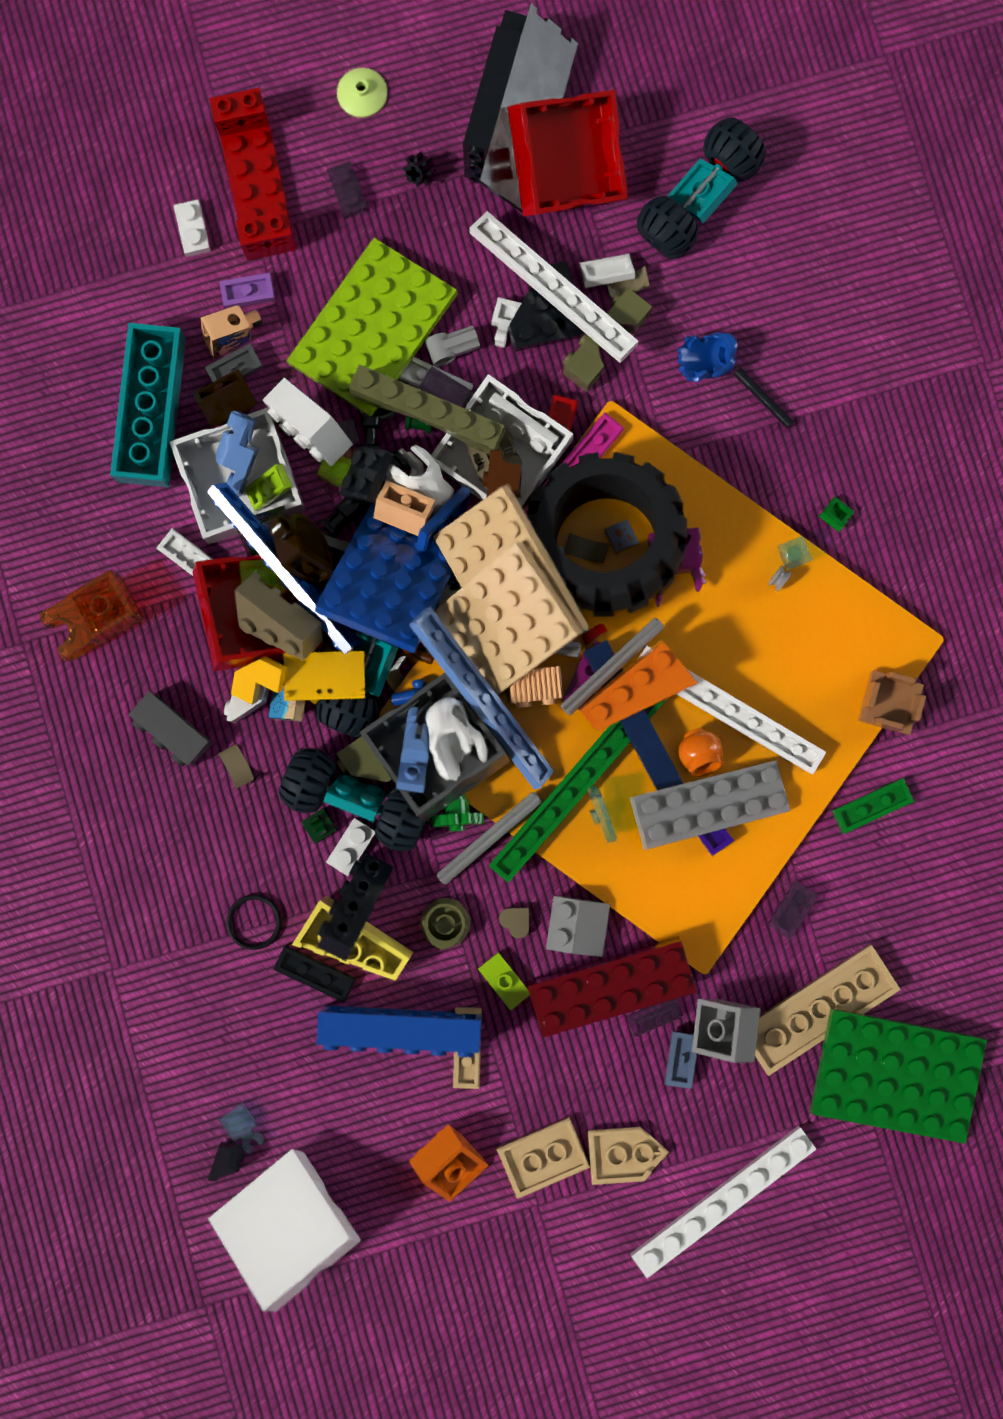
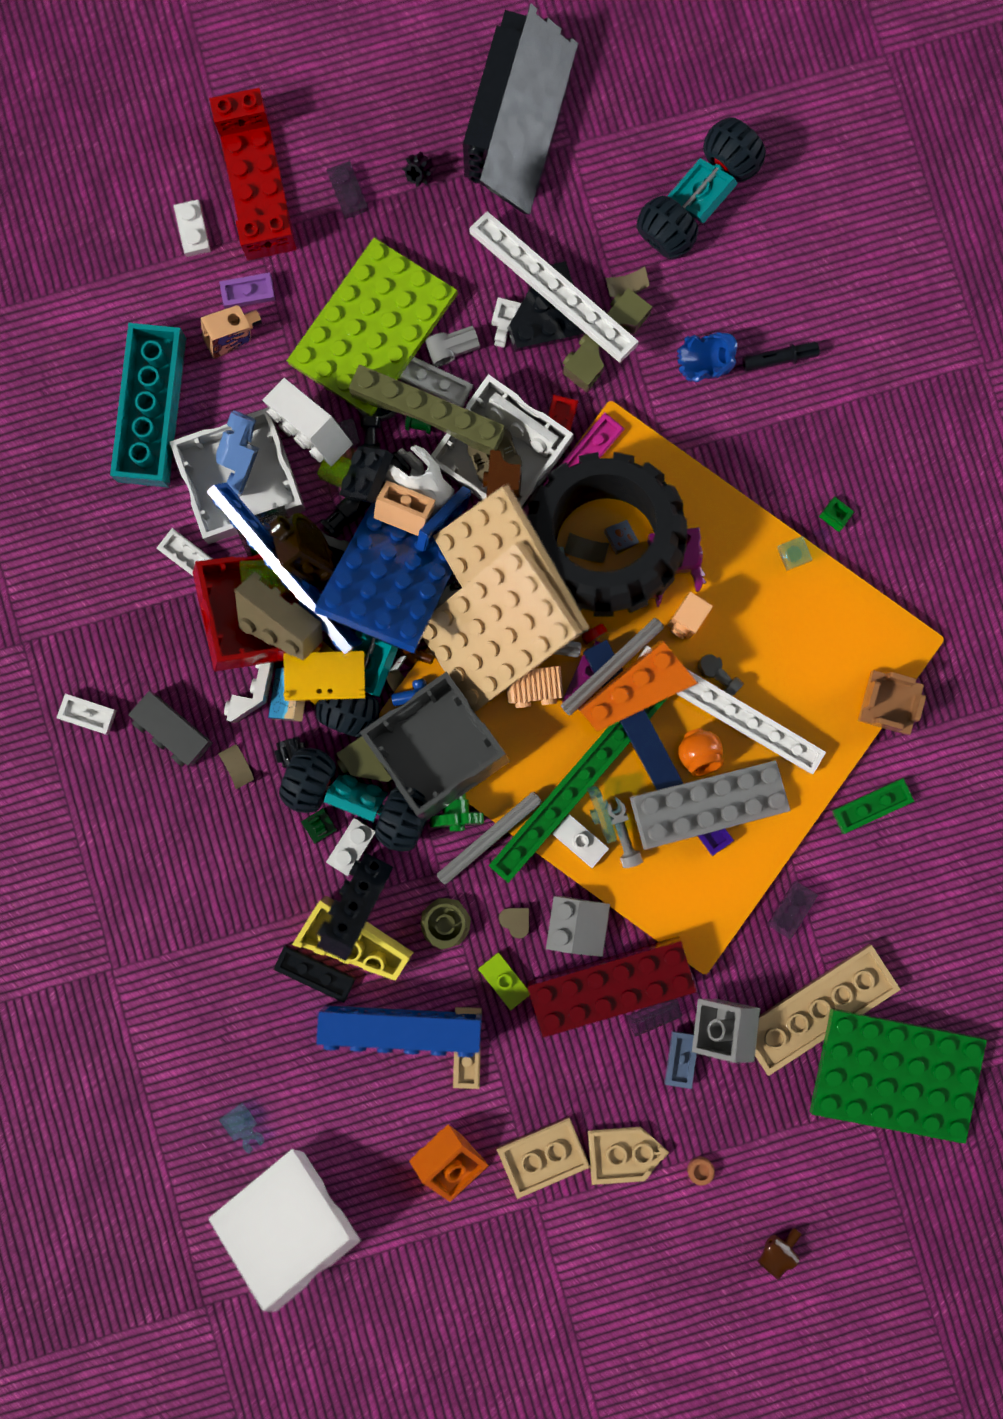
(86, 714): none -> white plate
(89, 618): clear orange brick -> none
(224, 396): dark brown brick -> none
(226, 1161): black piece -> none
(238, 903): black tyre -> none
(242, 359): dark grey plate -> none
(261, 672): yellow tile -> none
(268, 487): lime plate -> none
(287, 749): none -> black gear
(366, 102): yellowish green dish -> none
(414, 755): medium blue plate -> none
(446, 388): clear purple tile -> none
(452, 736): white hair -> none
(481, 697): medium blue plate -> none
(568, 152): red tile -> none
(580, 841): none -> white plate
(607, 270): white tile -> none
(618, 816): none -> light grey bar
(689, 616): none -> light nougat brick
(700, 1171): none -> nougat tile
(712, 668): none -> dark grey leg
(722, 1201): white plate -> none
(763, 397): black bar -> none
(778, 1254): none -> reddish brown piece
(779, 578): light grey bush -> none
(781, 356): none -> black axle

